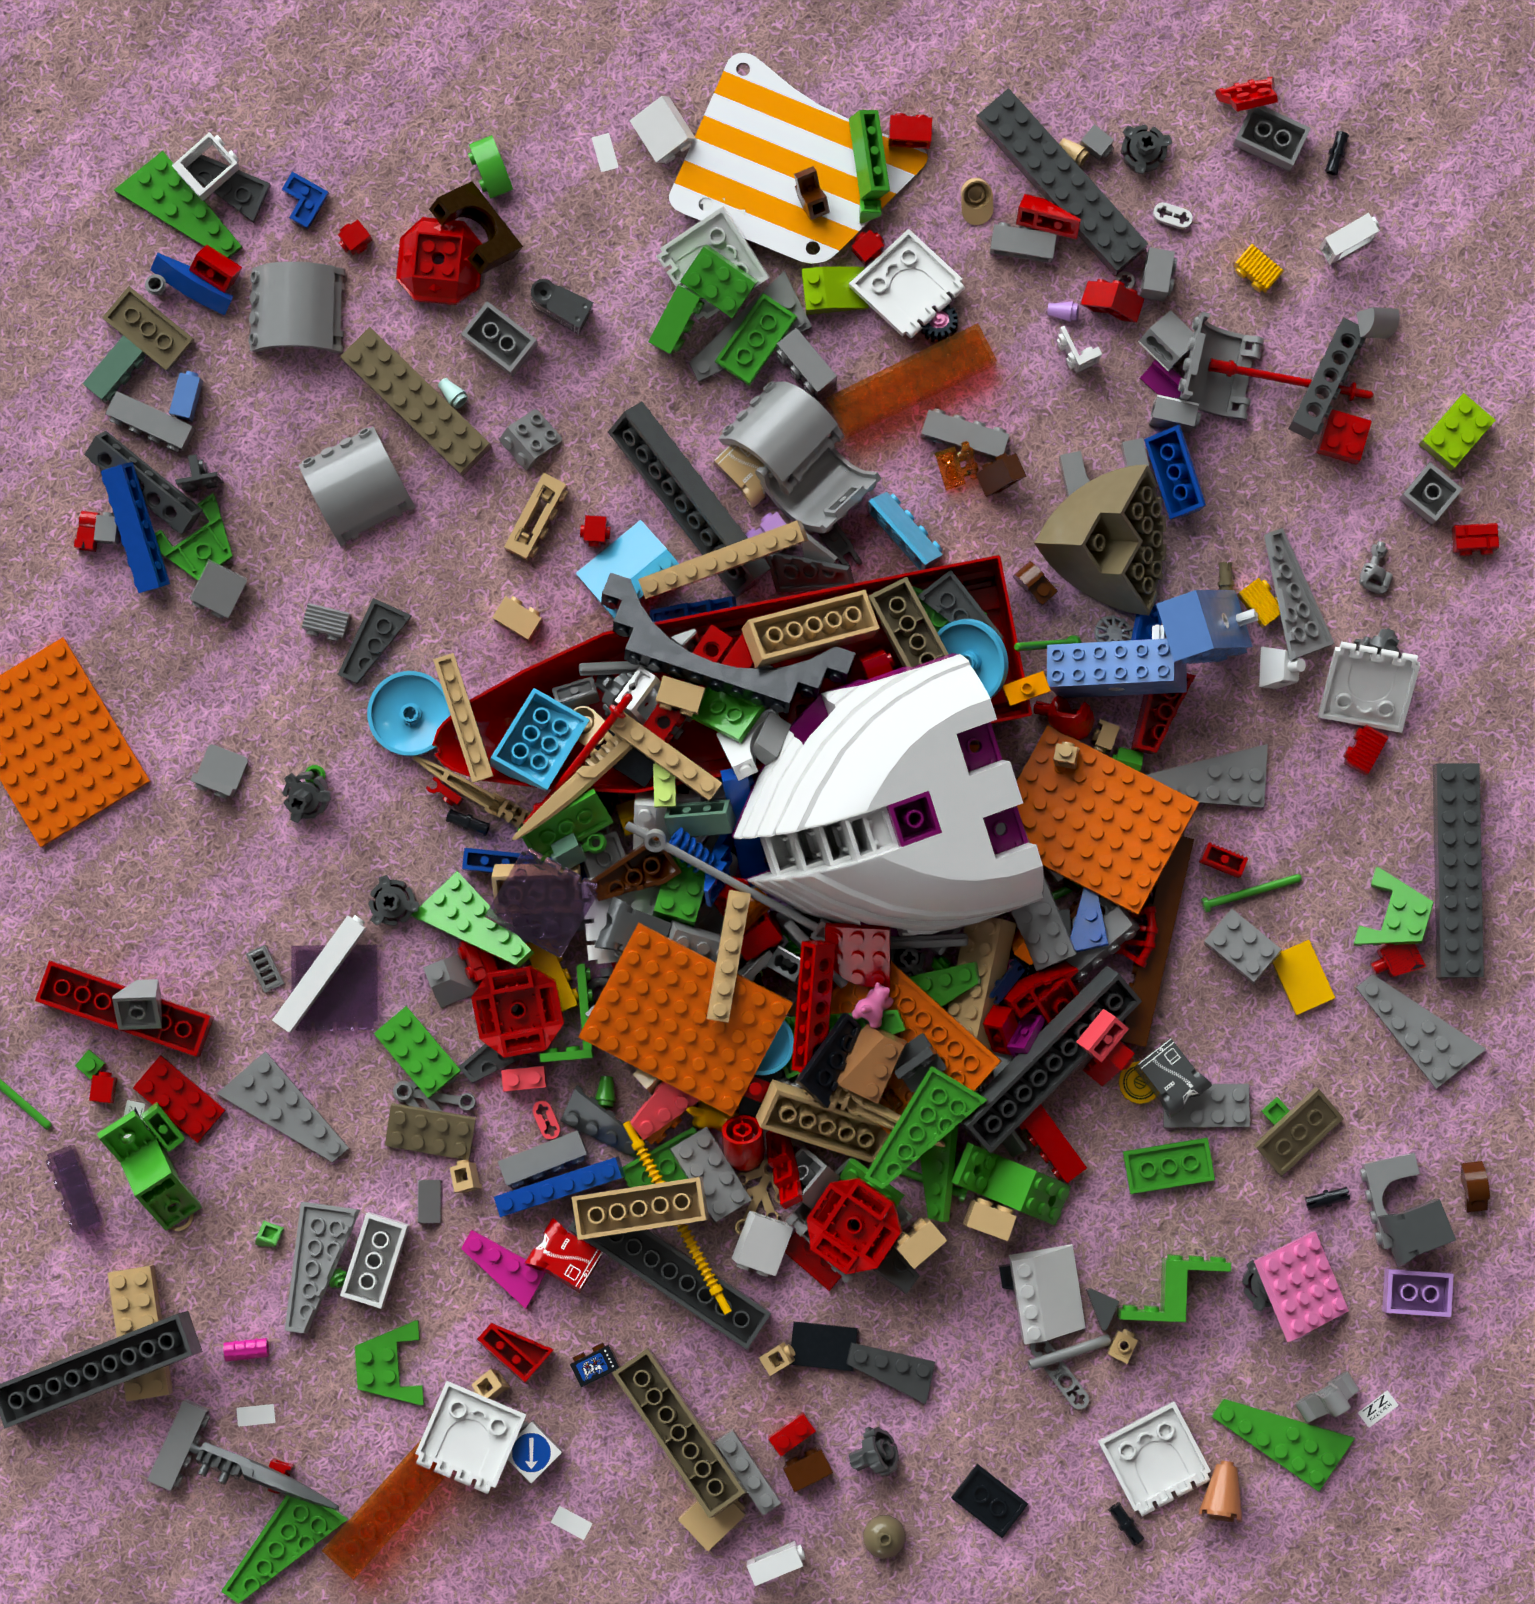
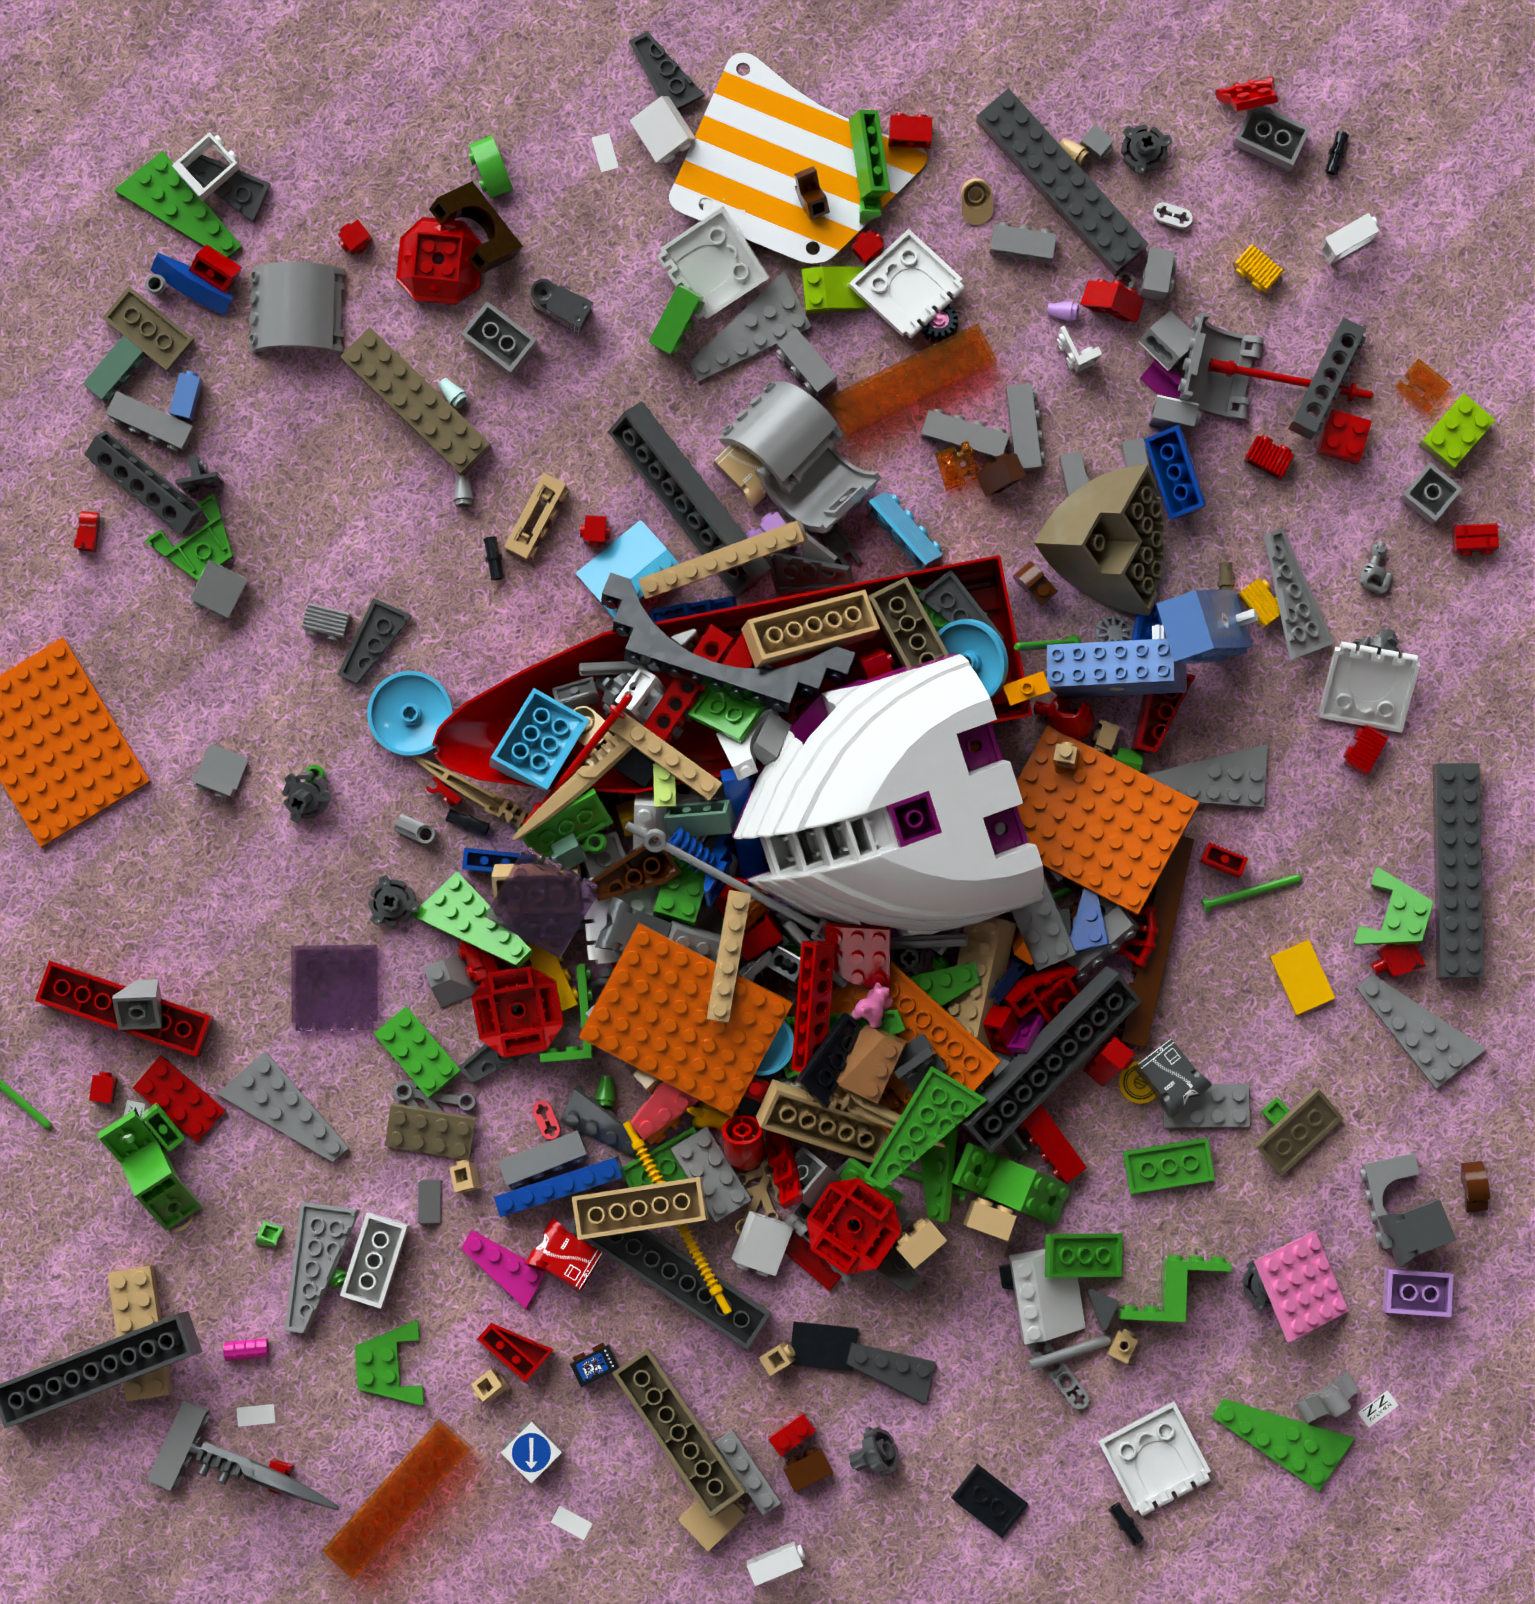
(75, 1190): clear purple brick -> none
(90, 1064): bright green plate -> none
(106, 529): light grey brick -> none
(135, 527): blue brick -> none
(254, 964): light grey slope -> none
(286, 1537): bright green wing -> none
(310, 199): blue plate -> none
(320, 973): white brick -> none
(355, 485): light grey hinge -> none
(414, 829): none -> light grey piece
(463, 493): none -> light grey cone
(463, 717): tan plate -> none
(469, 1437): white hinge -> none
(493, 558): none -> black pin
(517, 618): tan brick -> none
(524, 1078): coral brick -> none
(529, 438): light grey bracket -> none
(664, 72): none -> dark grey wing
(680, 696): tan brick -> none
(719, 281): bright green brick -> none
(756, 339): bright green tile -> none
(884, 1536): dark tan cylinder -> none
(1023, 426): none -> light grey brick
(1047, 217): red slope -> none
(1083, 1255): none -> bright green plate
(1102, 1035): coral brick -> none
(1223, 1494): nougat cone -> none
(1242, 946): light grey brick -> none
(1269, 456): none -> red brick
(1277, 669): white torso -> none
(1327, 1198): black pin -> none
(1378, 322): light grey brick -> none
(1427, 381): none -> clear orange plate

